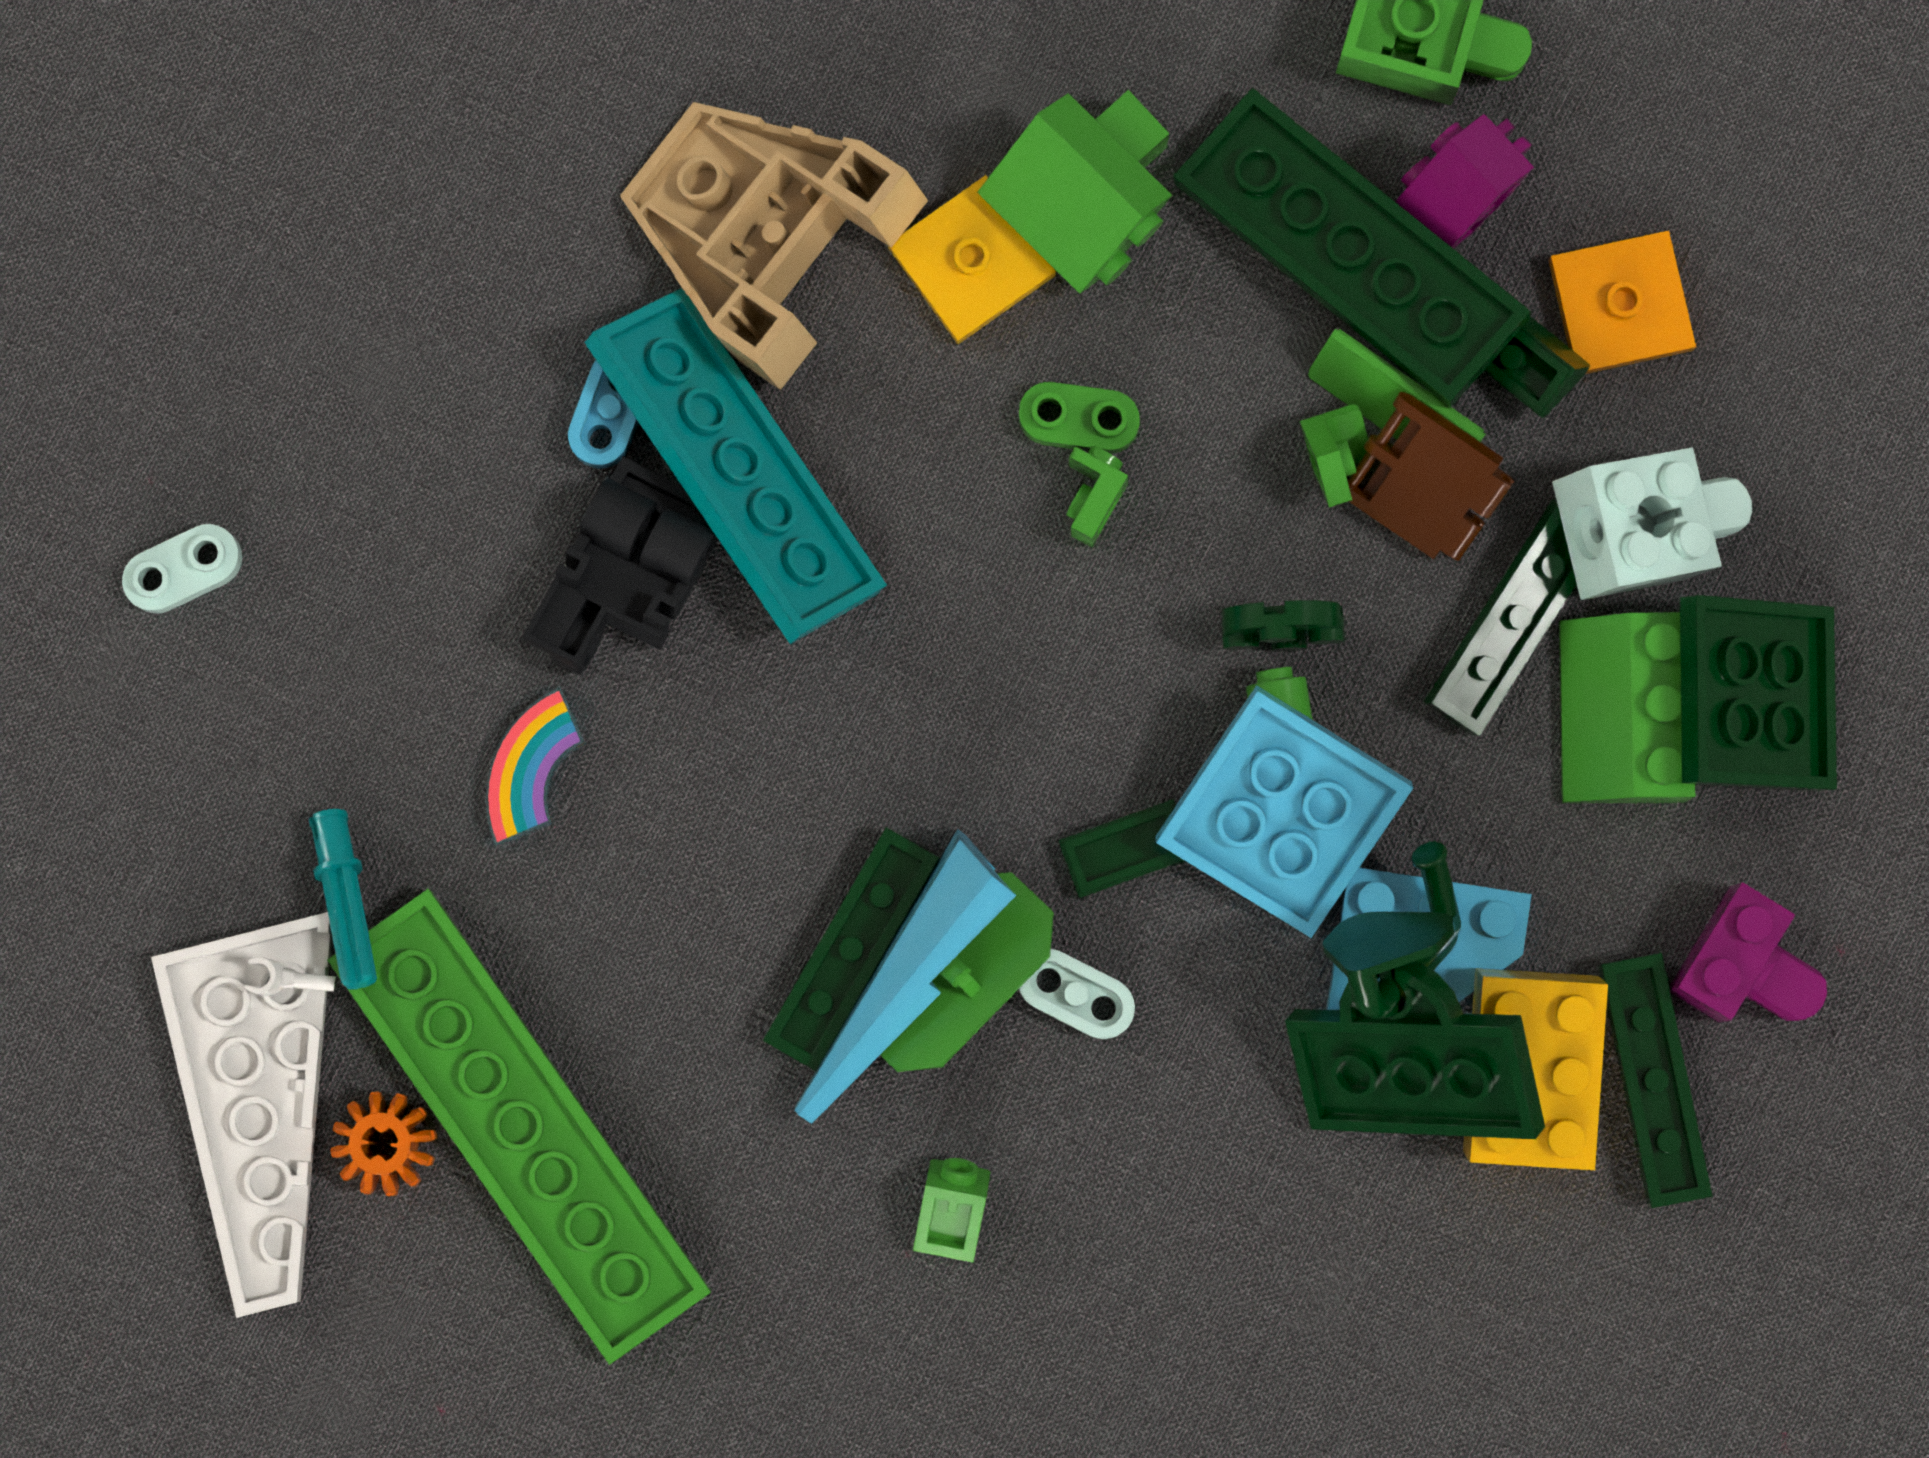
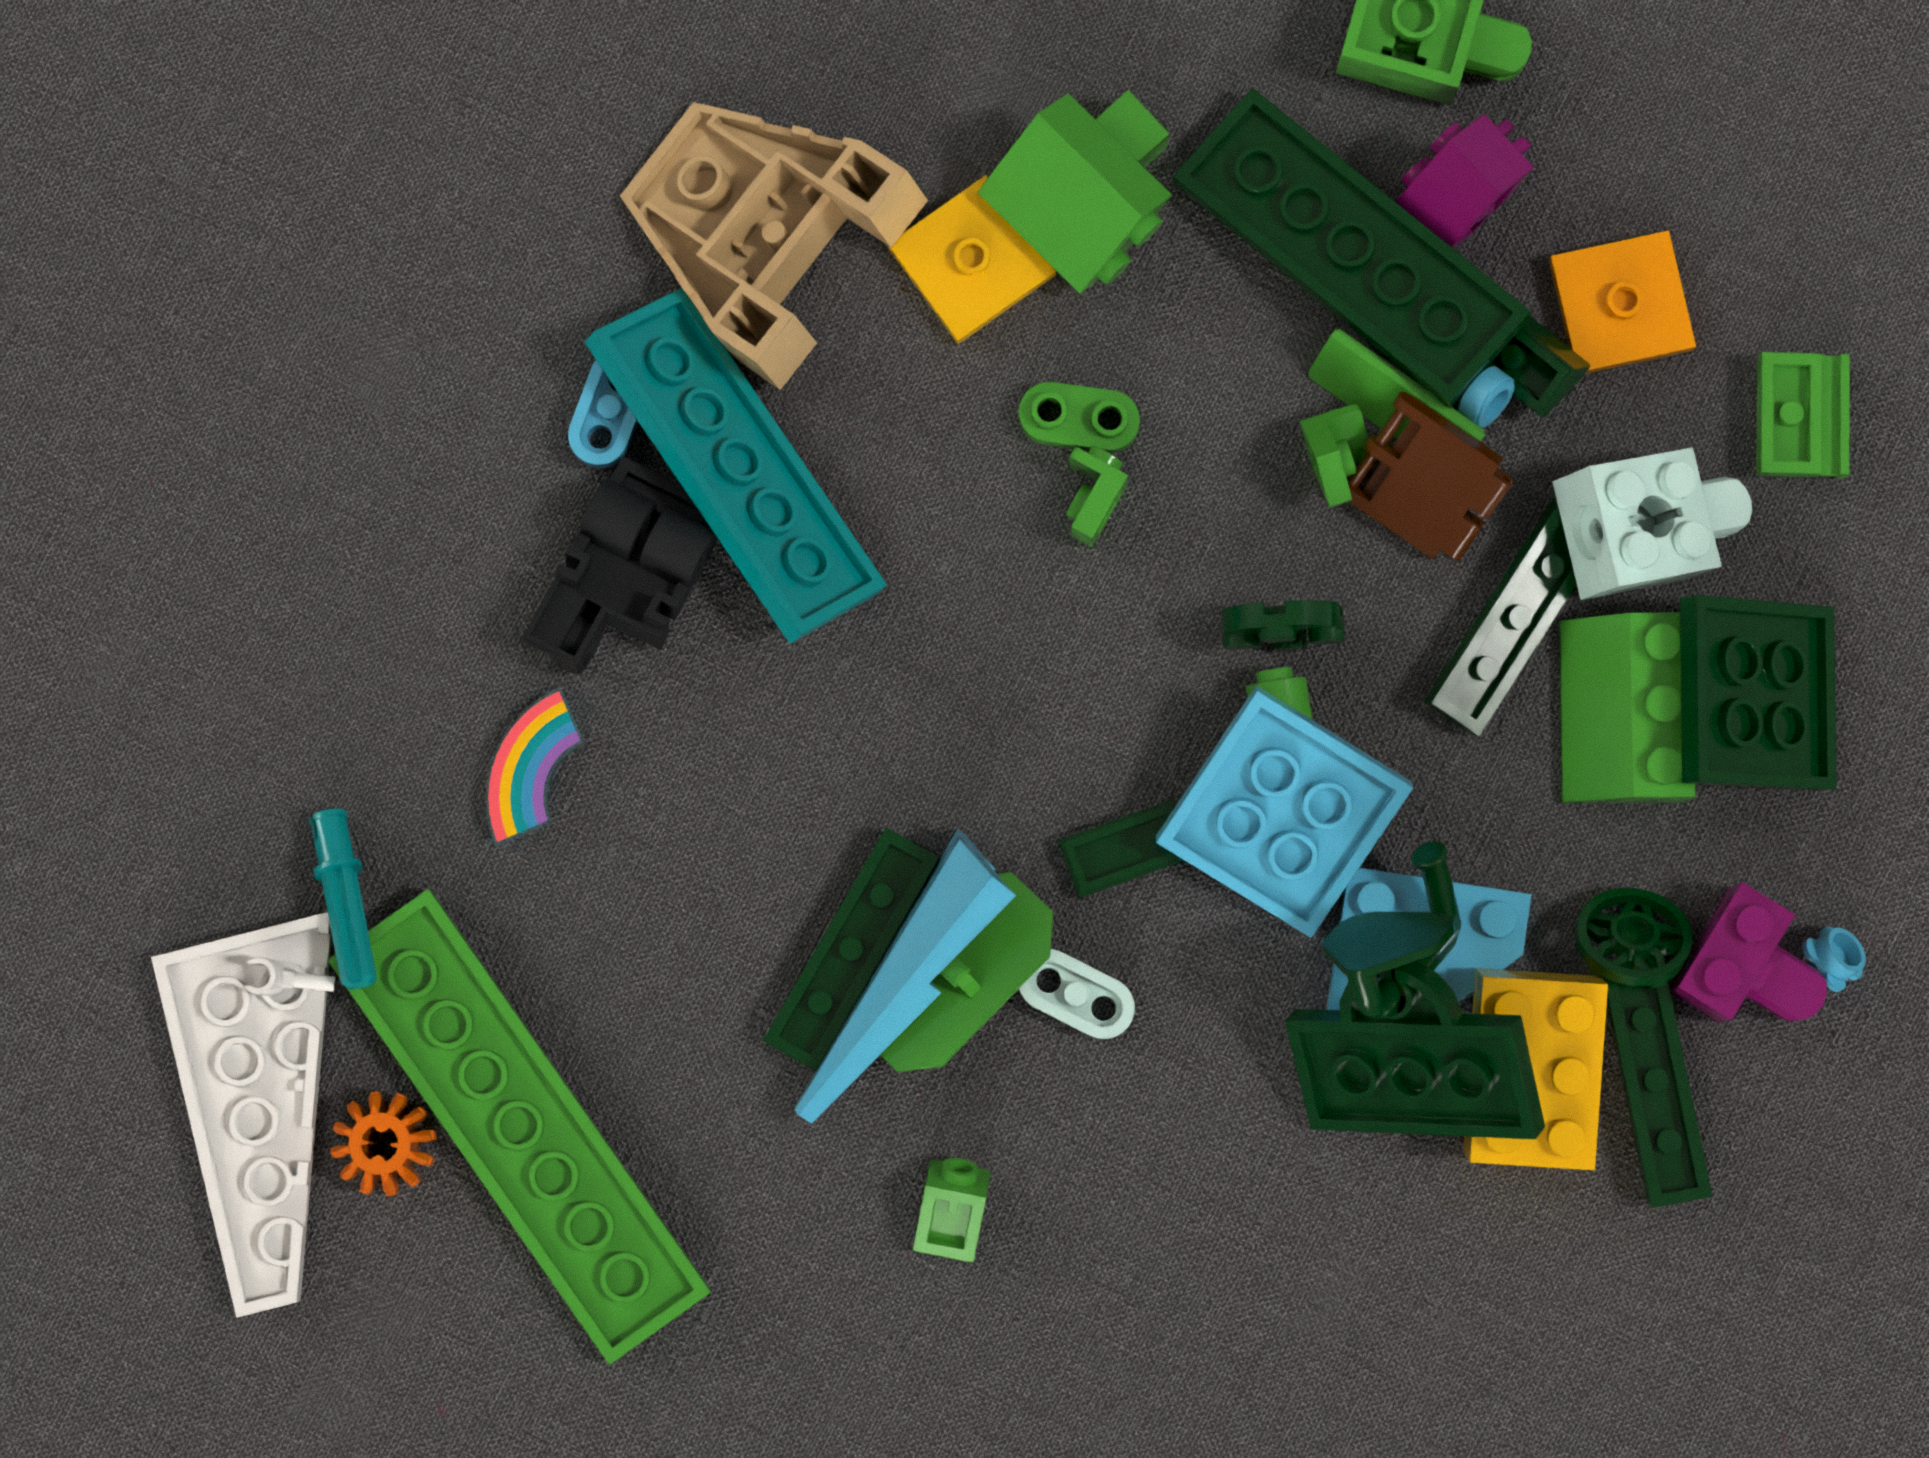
(180, 569): light aqua plate -> none
(1487, 396): none -> medium azure tile
(1633, 937): none -> dark green wheel
(1803, 415): none -> bright green plate
(1836, 956): none -> medium azure plate

